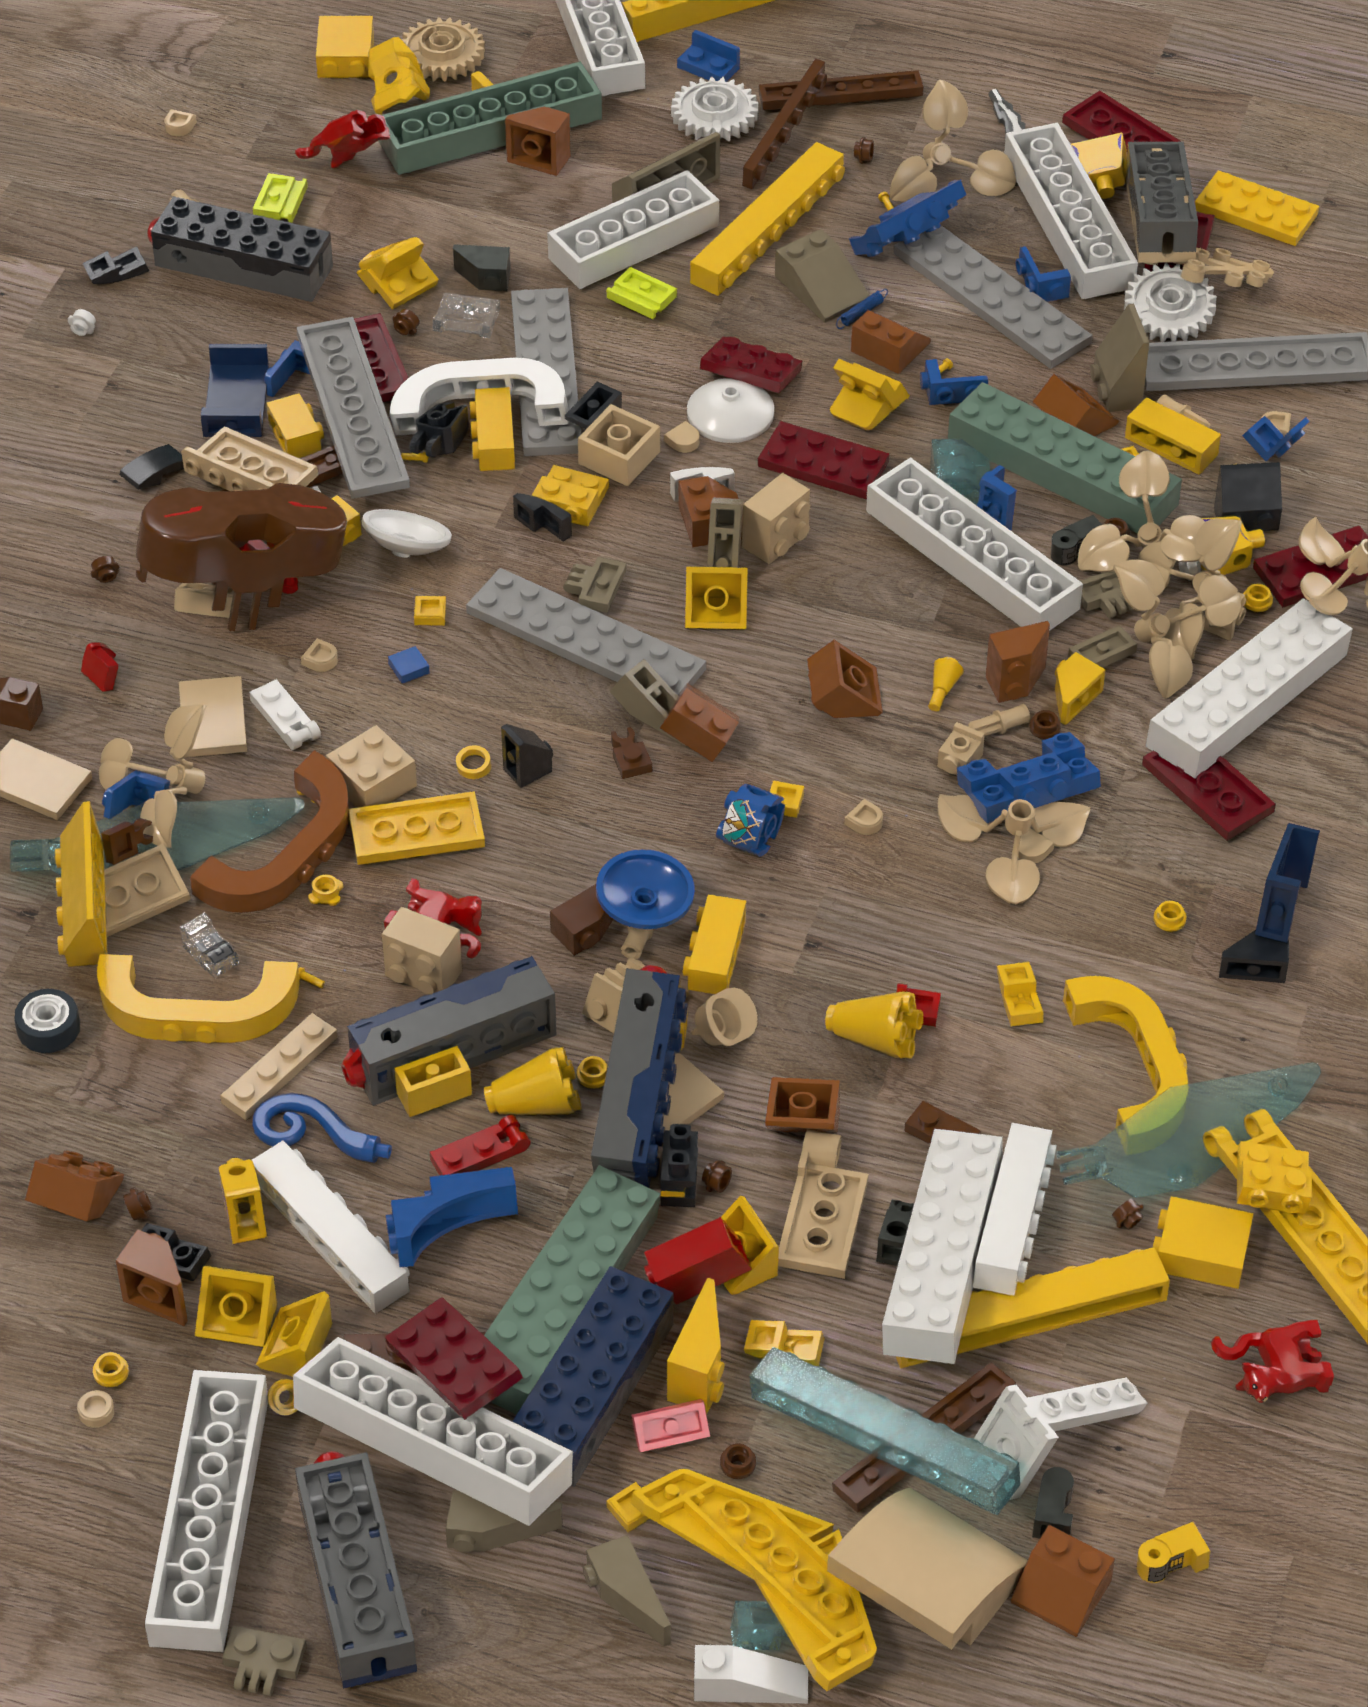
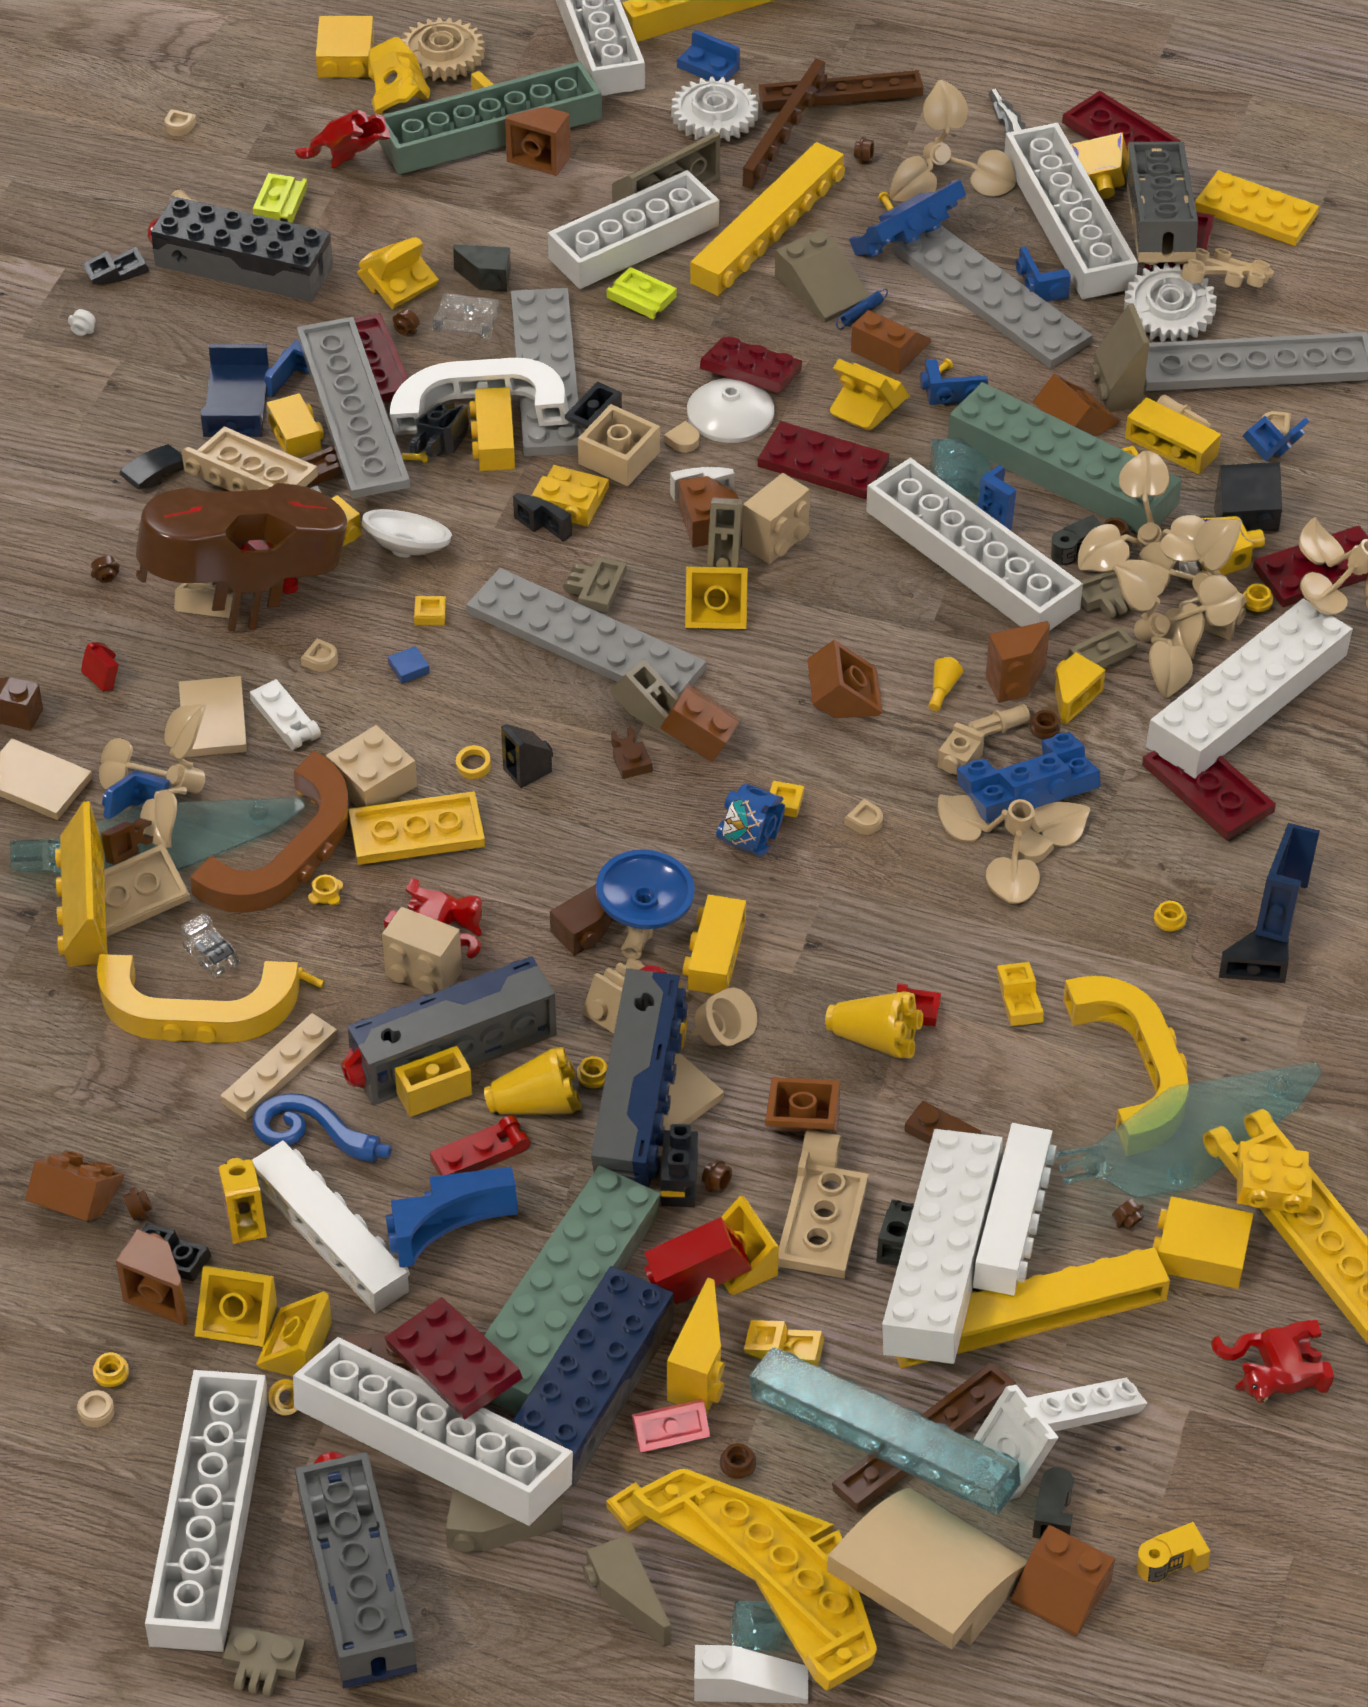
(47, 1020): black wheel -> none

